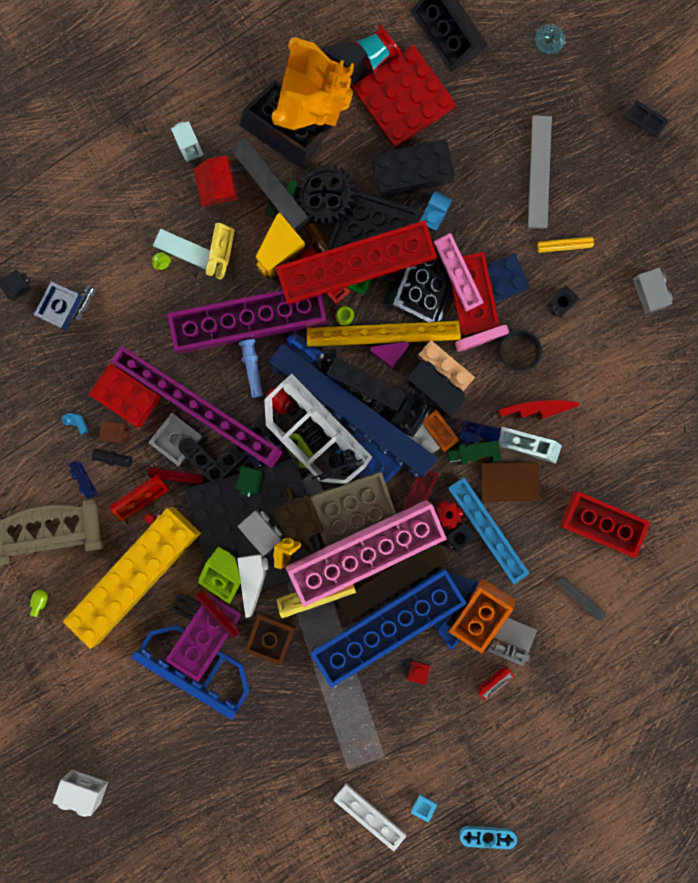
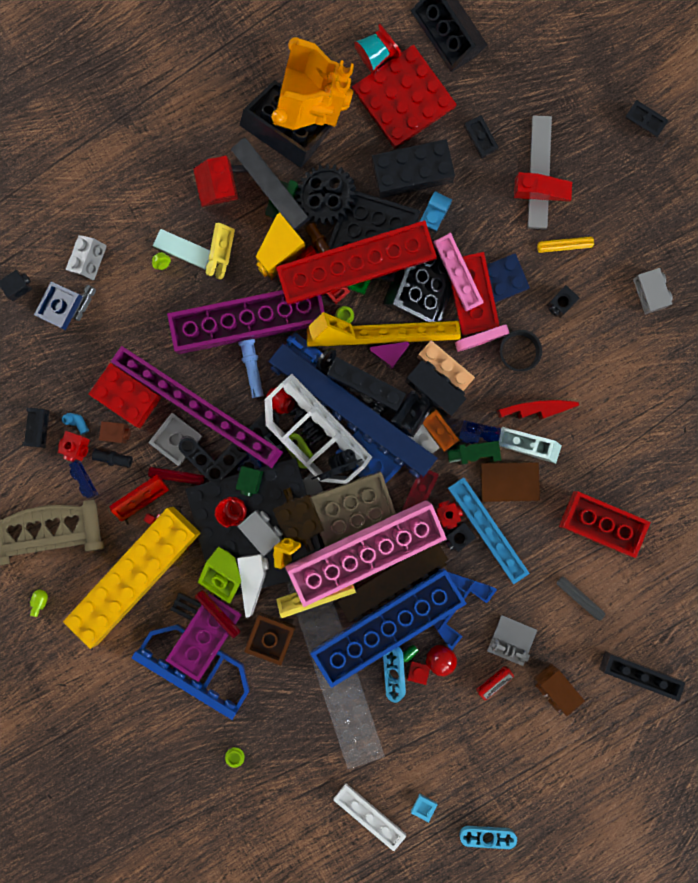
(36, 427): none -> black hinge
(73, 446): none -> red brick
(80, 793): white brick -> none
(86, 257): none -> light grey bracket
(187, 141): light aqua brick -> none
(230, 512): none -> red hair
(234, 757): none -> lime plate
(331, 330): none -> yellow slope
(349, 54): black slope -> none
(390, 682): none -> medium azure beam
(409, 653): none -> green arm
(441, 660): none -> red hair
(481, 136): none -> black plate
(482, 616): orange brick -> none
(542, 187): none -> red slope
(546, 32): clear light blue gear -> none
(561, 693): none -> reddish brown brick
(642, 676): none -> black brick

